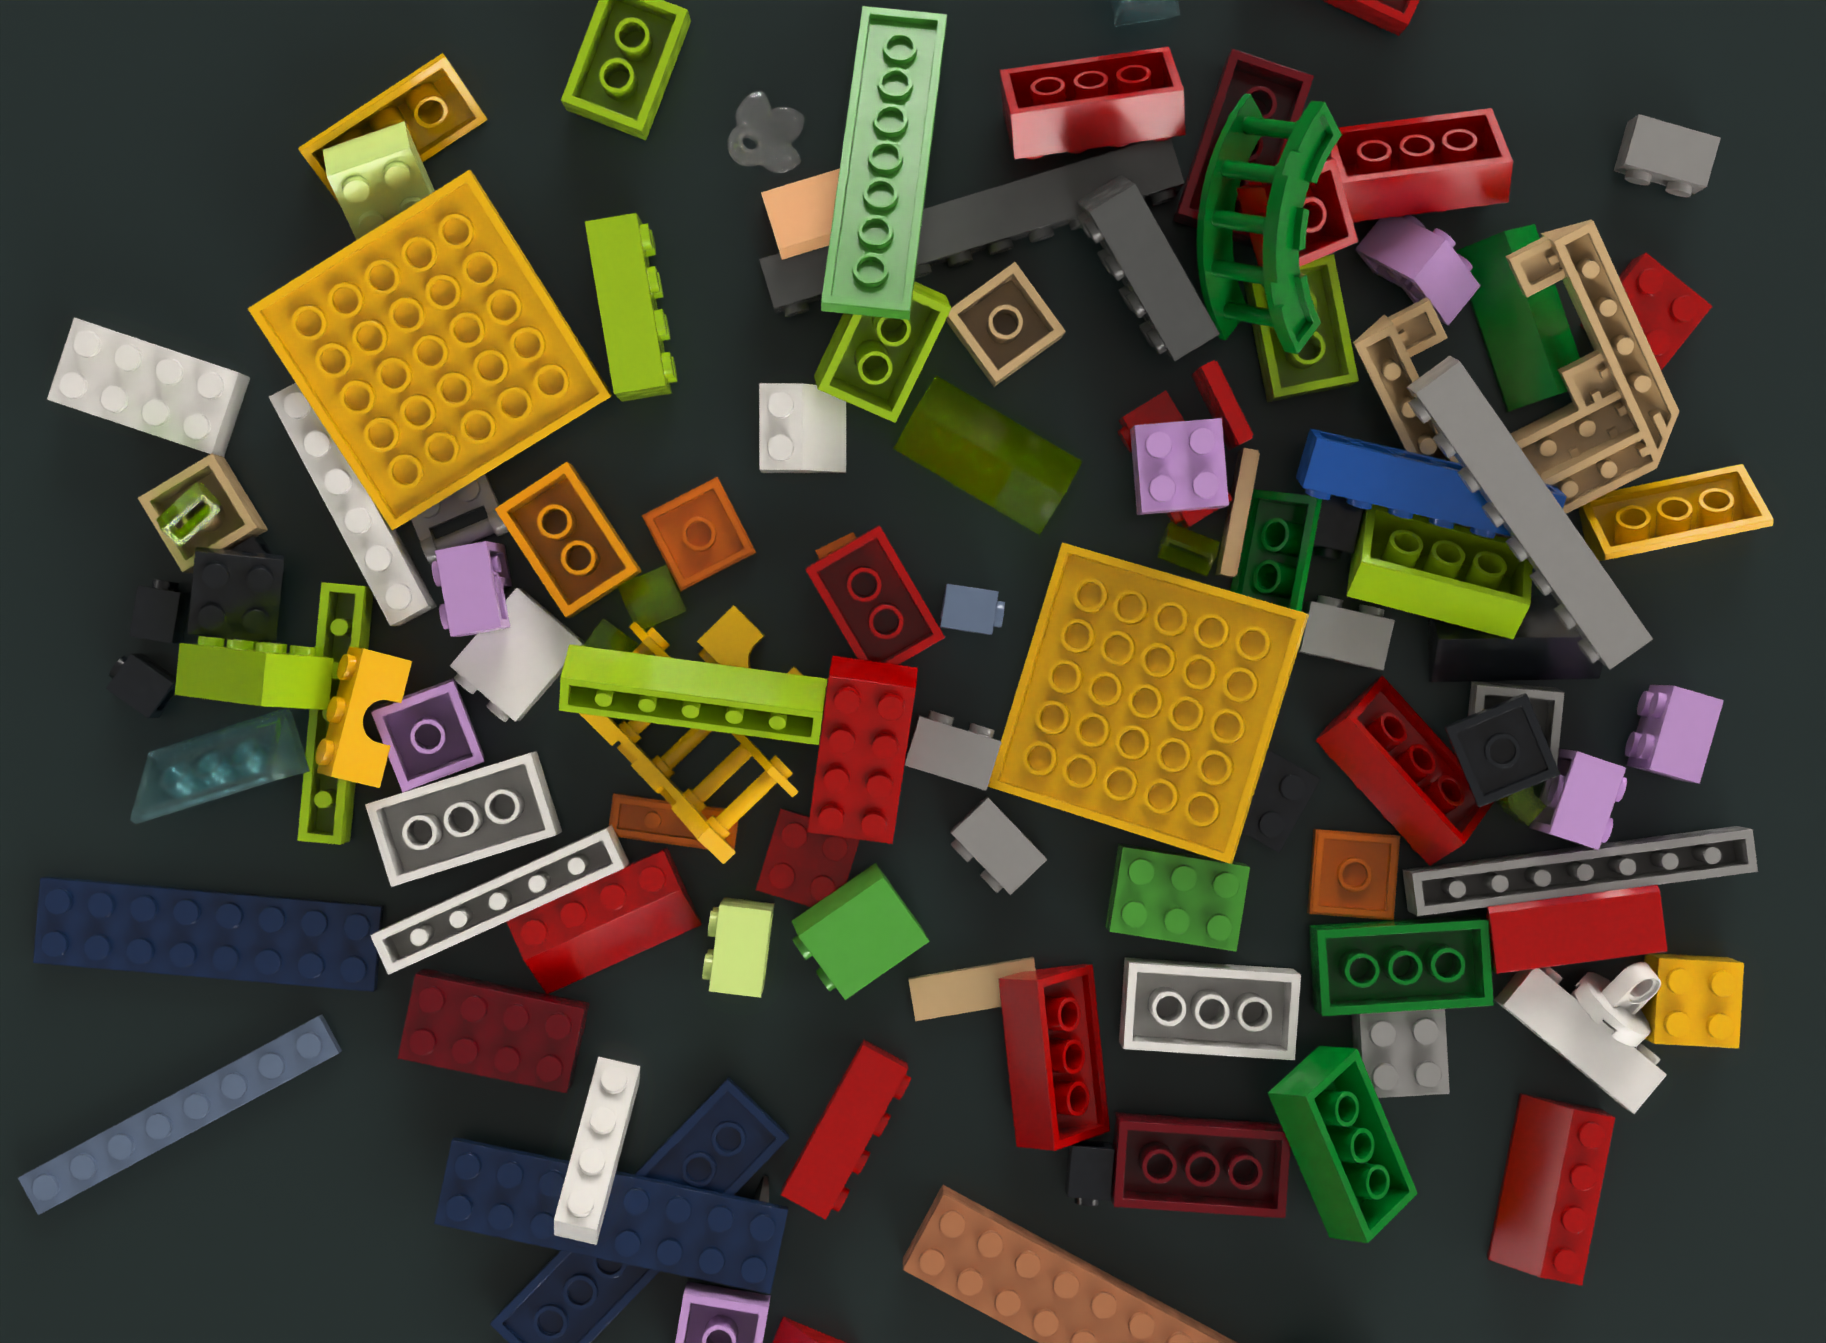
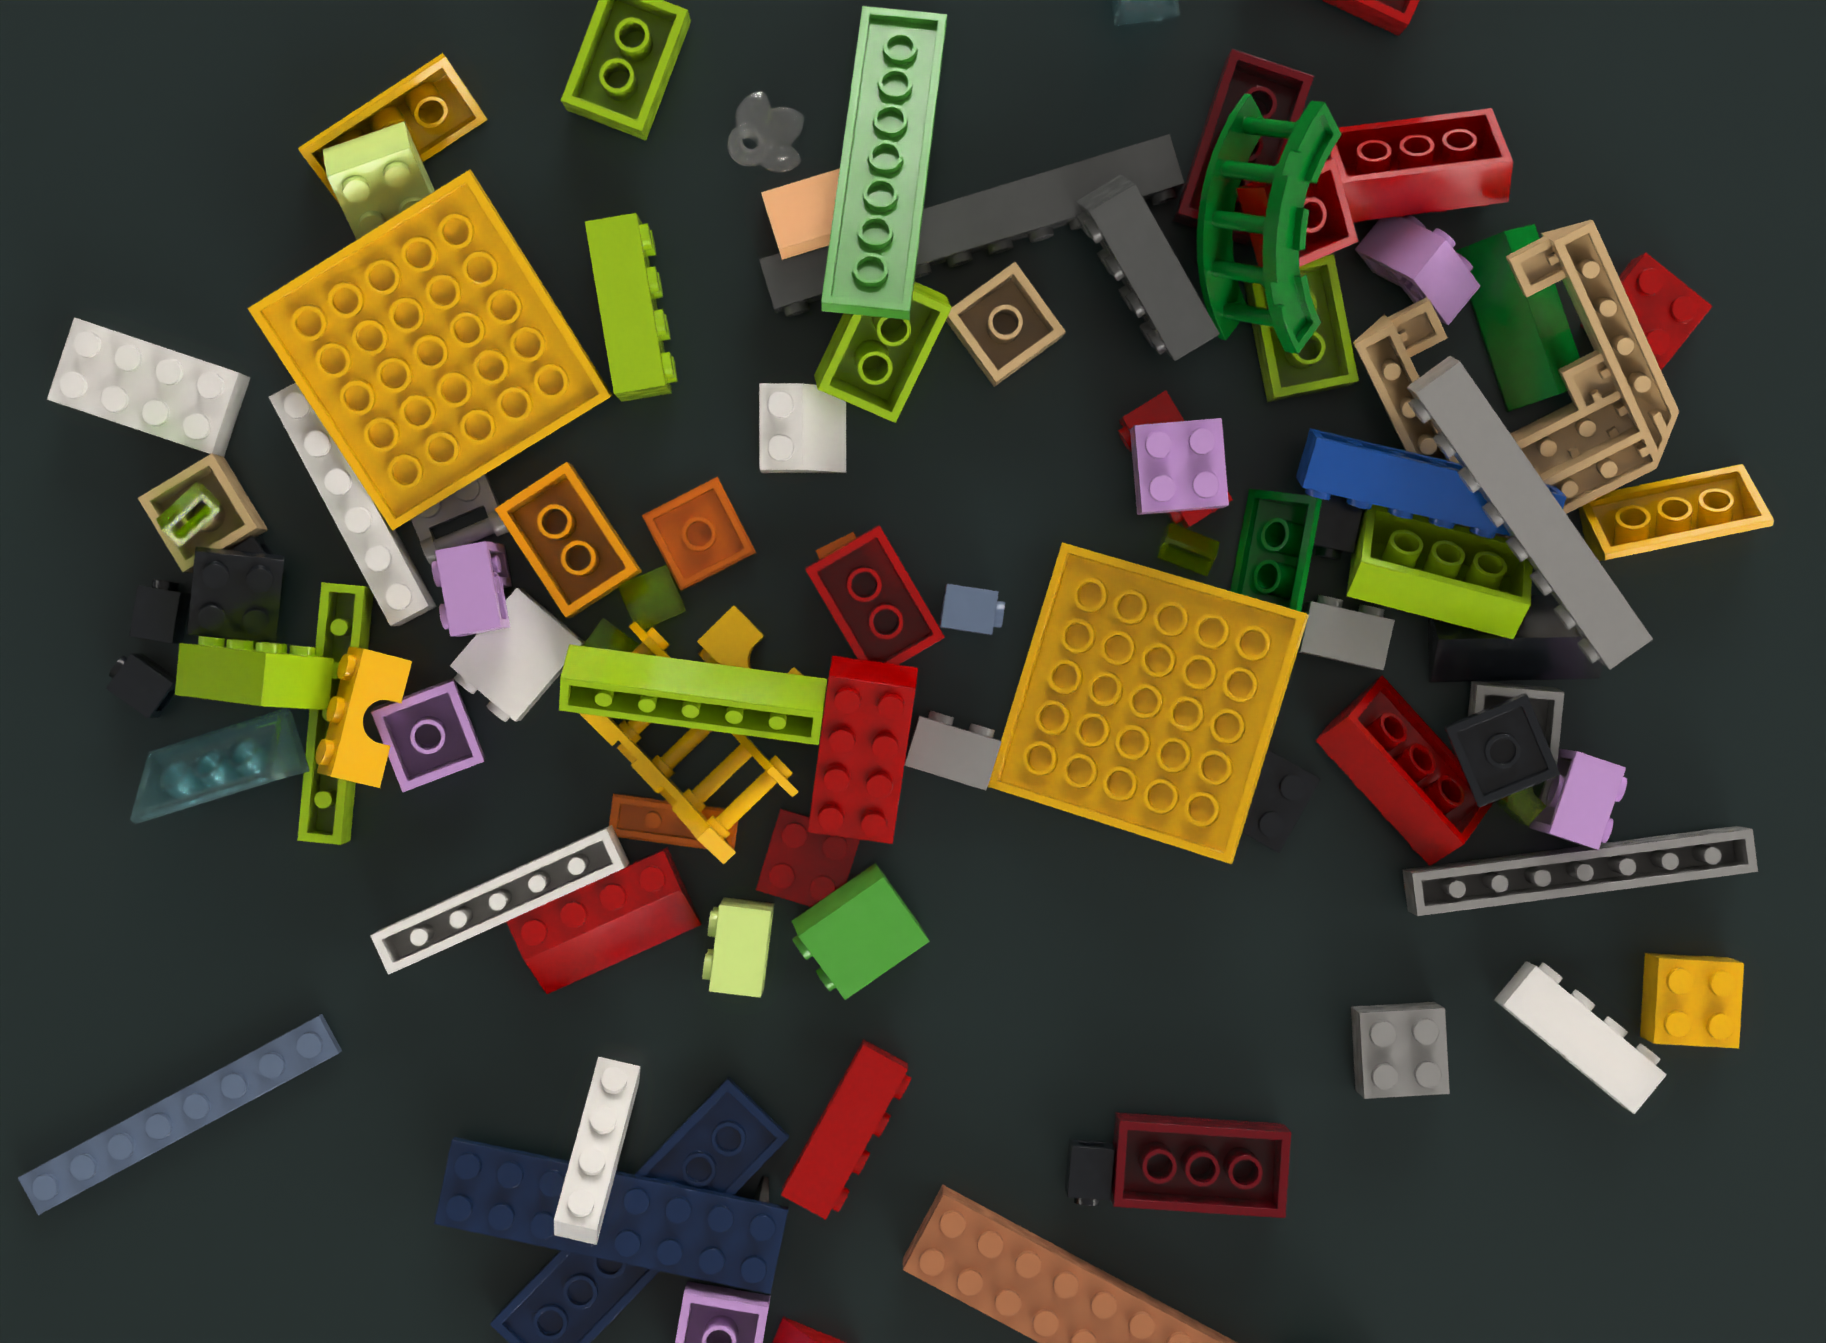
(207, 934): dark blue plate -> none
(463, 818): white brick -> none
(493, 1030): dark red brick -> none
(962, 989): tan tile -> none
(987, 455): clear neon green slope -> none
(997, 846): light grey brick -> none
(1054, 1056): red slope -> none
(1092, 103): red brick -> none
(1177, 897): bright green brick -> none
(1209, 1008): white brick -> none
(1222, 404): red tile -> none
(1237, 513): tan tile -> none
(1343, 1143): green brick -> none
(1353, 874): orange tile -> none
(1401, 965): green brick -> none
(1551, 1188): red slope -> none
(1576, 929): red slope -> none
(1620, 1001): white tile -> none
(1666, 155): light grey brick -> none
(1673, 732): lavender brick -> none

